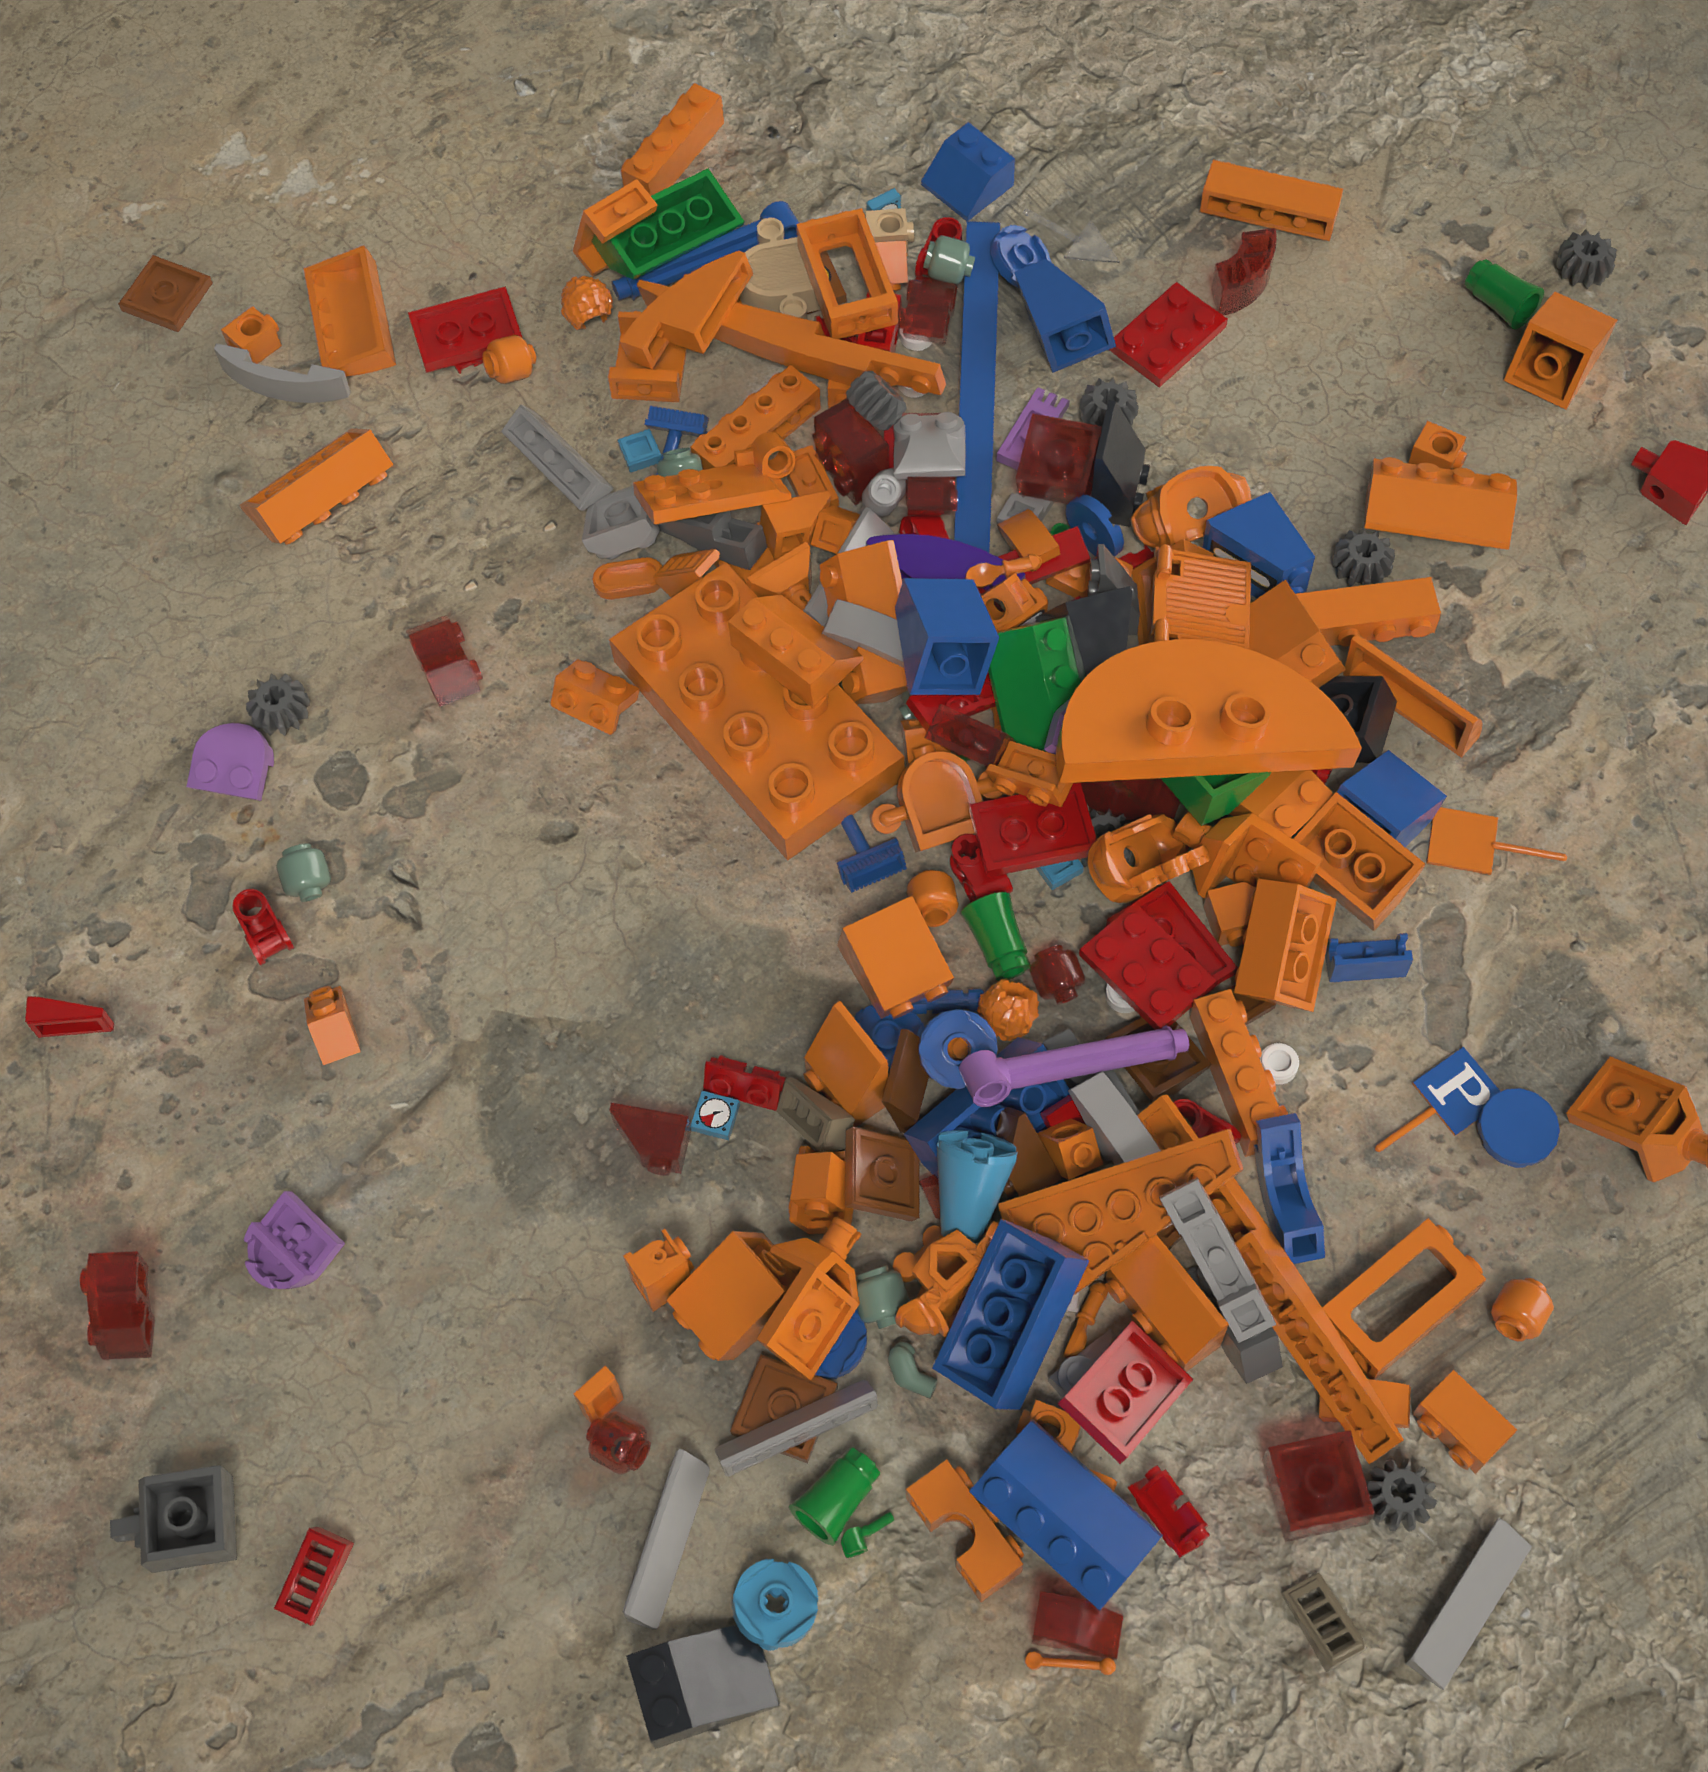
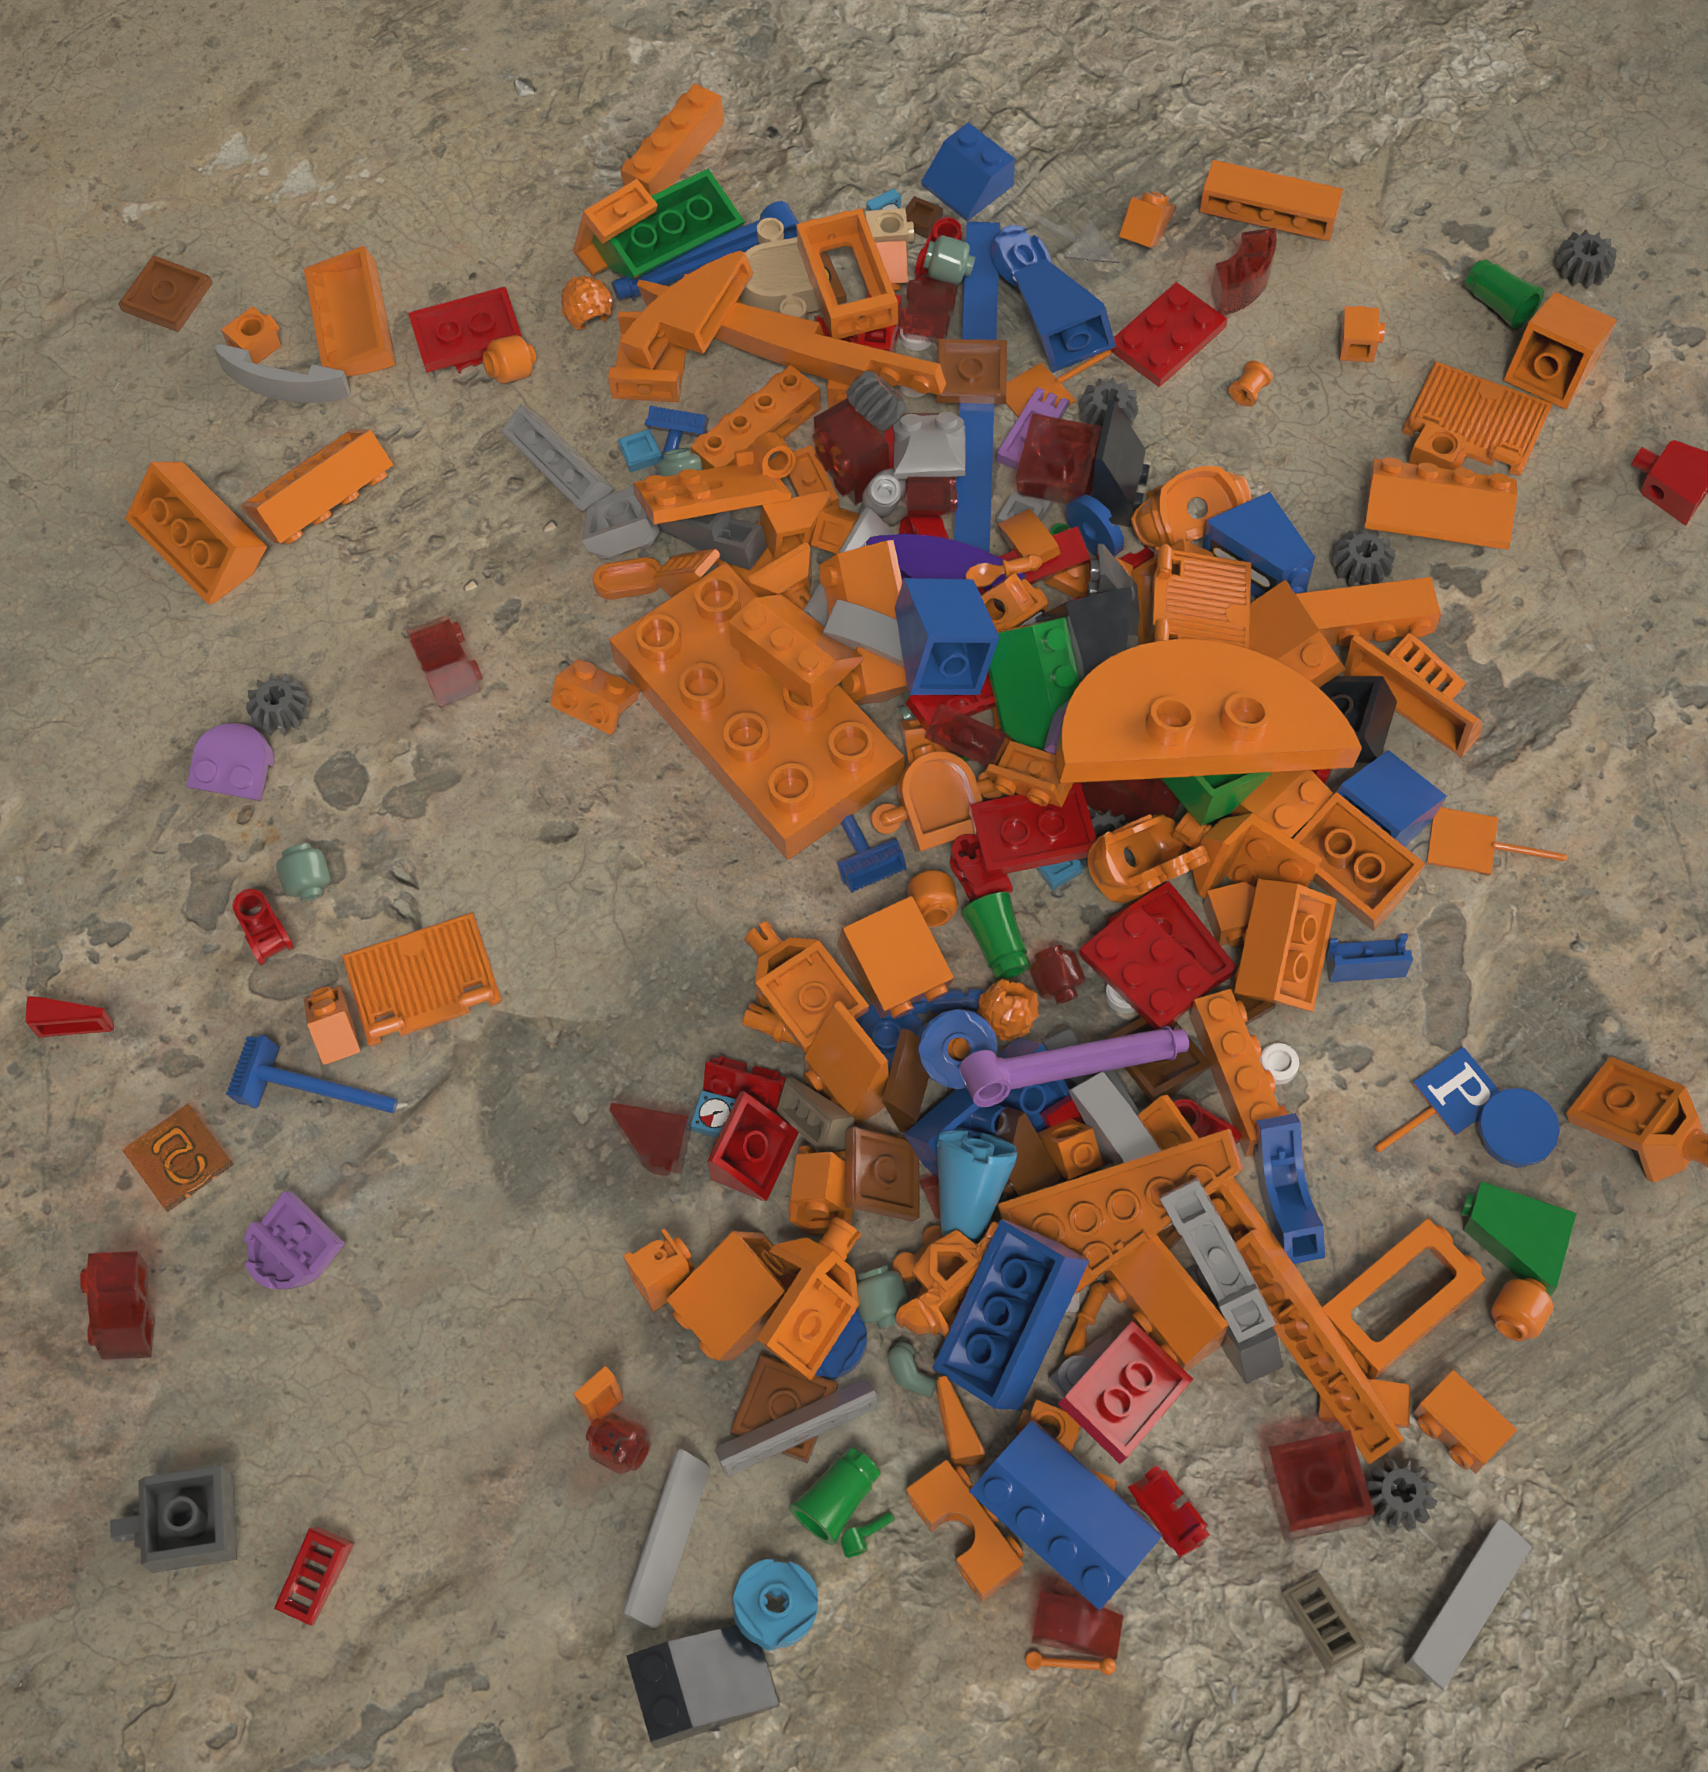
(177, 1157): none -> clear orange tile
(194, 530): none -> orange slope
(257, 1069): none -> blue piece
(421, 978): none -> orange window
(751, 1148): none -> red slope
(768, 1023): none -> orange pin
(800, 983): none -> orange plate
(923, 215): none -> reddish brown tile
(961, 1439): none -> orange slope
(973, 370): none -> dark orange tile
(1022, 387): none -> orange piece
(1147, 218): none -> orange slope
(1250, 383): none -> orange bush
(1360, 333): none -> orange brick
(1431, 663): none -> orange slope
(1493, 417): none -> orange window
(1519, 1232): none -> green slope

